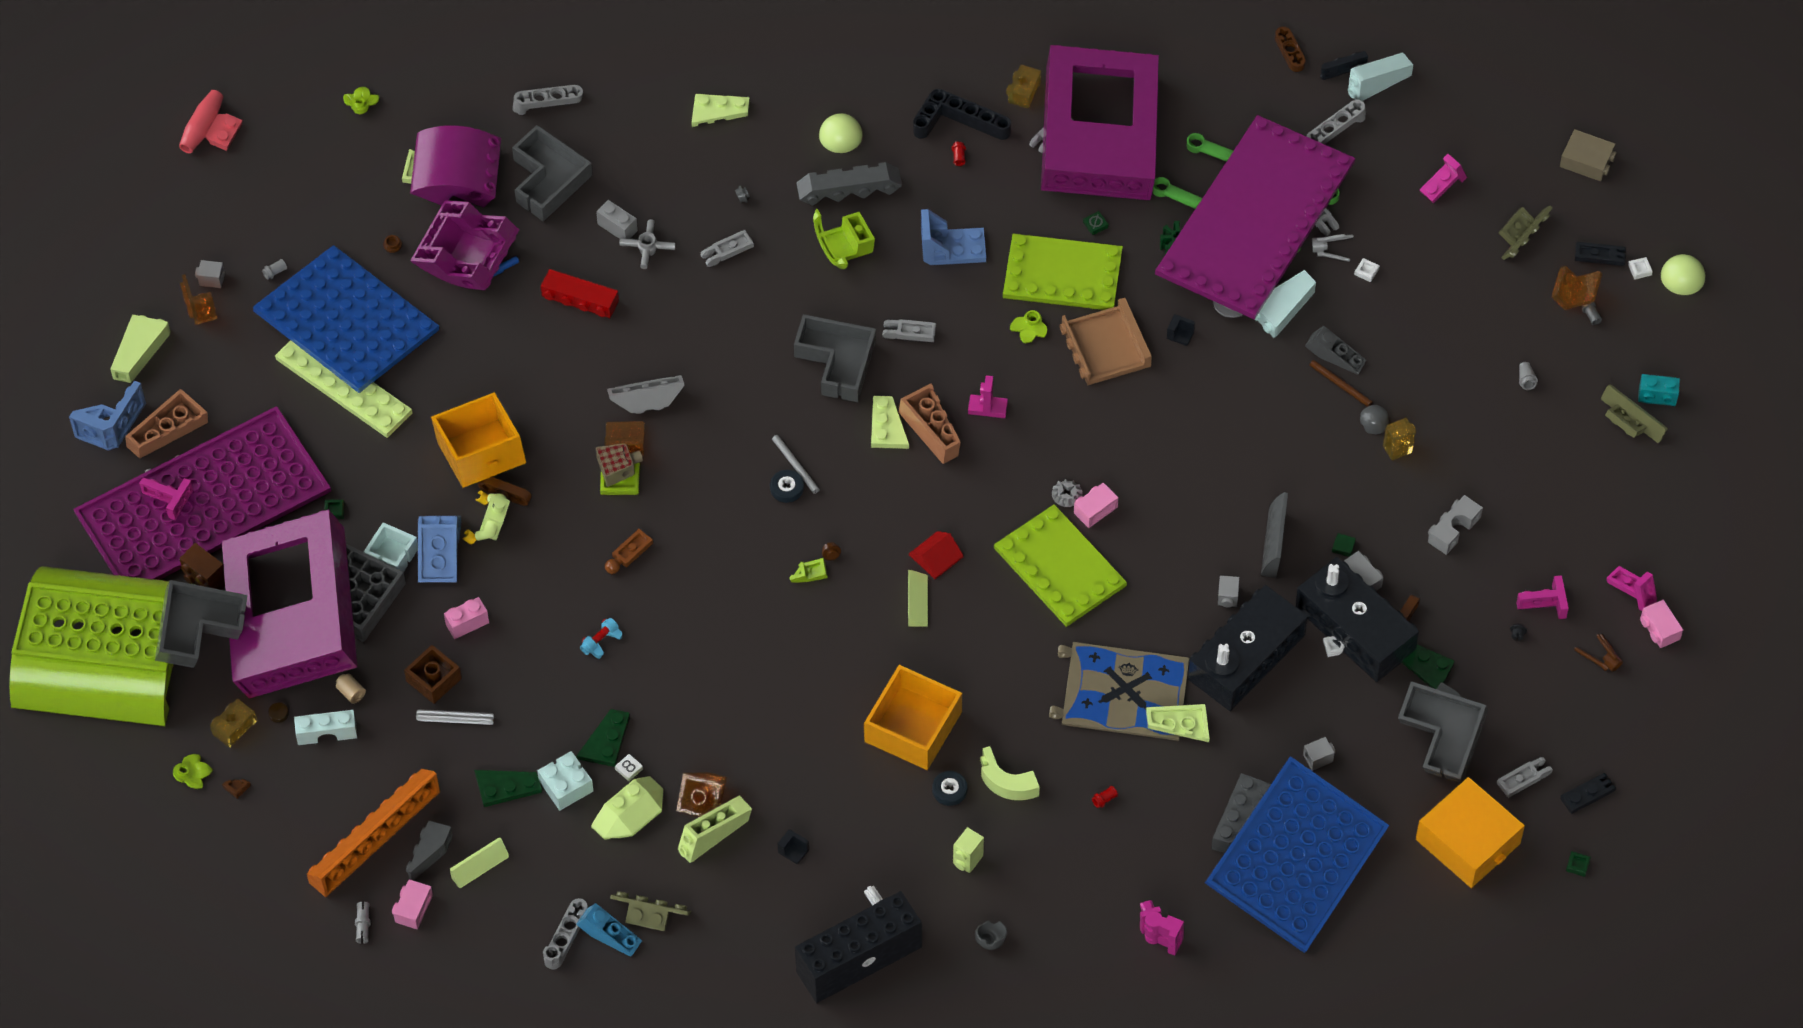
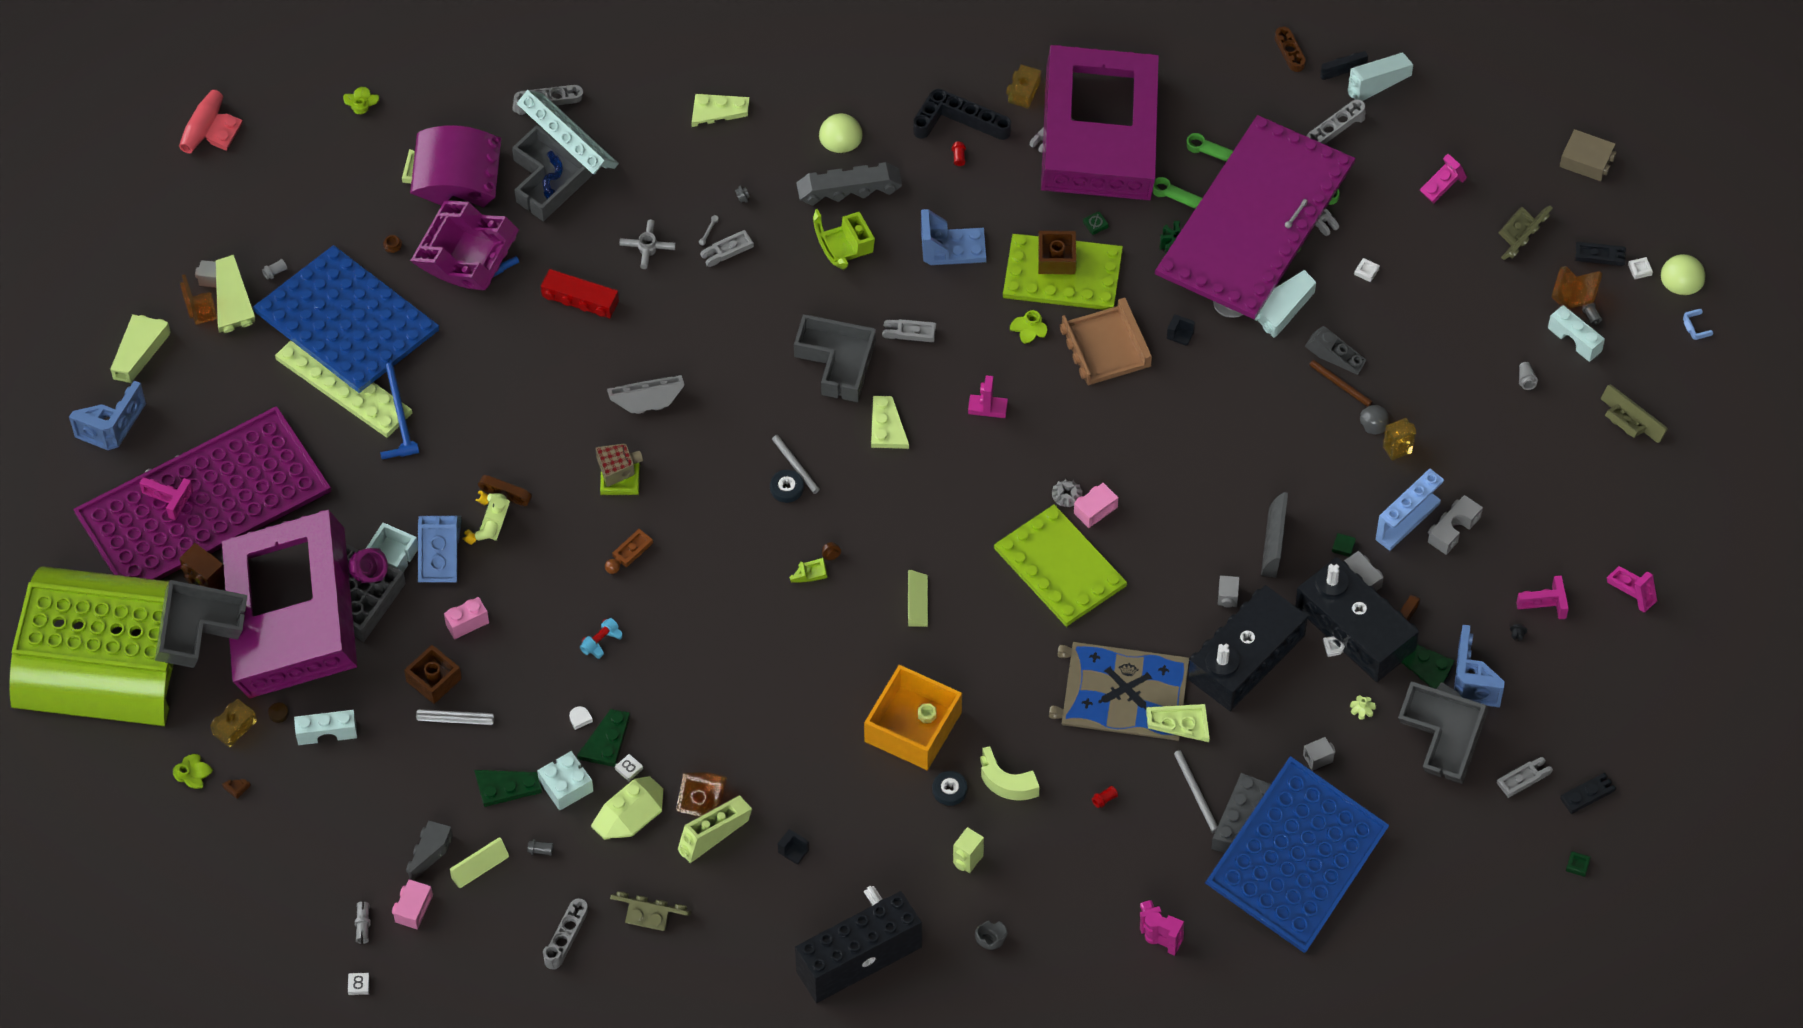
(167, 423): nougat wedge -> none
(232, 299): none -> yellowish green slope
(336, 507): dark green tile -> none
(350, 688): tan brick -> none
(358, 983): none -> white tile
(366, 563): none -> magenta helmet
(374, 831): orange slope -> none
(407, 447): none -> blue bar
(478, 439): light orange container -> none
(540, 848): none -> dark grey pin
(555, 160): none -> clear blue animal
(565, 131): none -> light aqua bracket
(580, 717): none -> white tile
(608, 930): dark azure slope -> none
(616, 220): light grey brick -> none
(626, 433): clear orange bracket -> none
(714, 219): none -> light grey hinge
(927, 713): none -> yellowish green tile
(930, 422): nougat wedge -> none
(937, 553): red slope -> none
(1057, 252): none -> reddish brown brick
(1196, 791): none -> light grey axle
(1288, 224): none -> light grey hinge
(1320, 245): light grey plant -> none
(1362, 706): none -> yellowish green plant
(1408, 510): none -> light blue panel
(1470, 832): light orange container -> none
(1482, 686): none -> medium blue bracket
(1587, 340): none -> light aqua arch
(1611, 659): reddish brown plant -> none
(1658, 390): teal brick -> none
(1661, 624): bright pink brick -> none
(1690, 328): none -> light blue piece

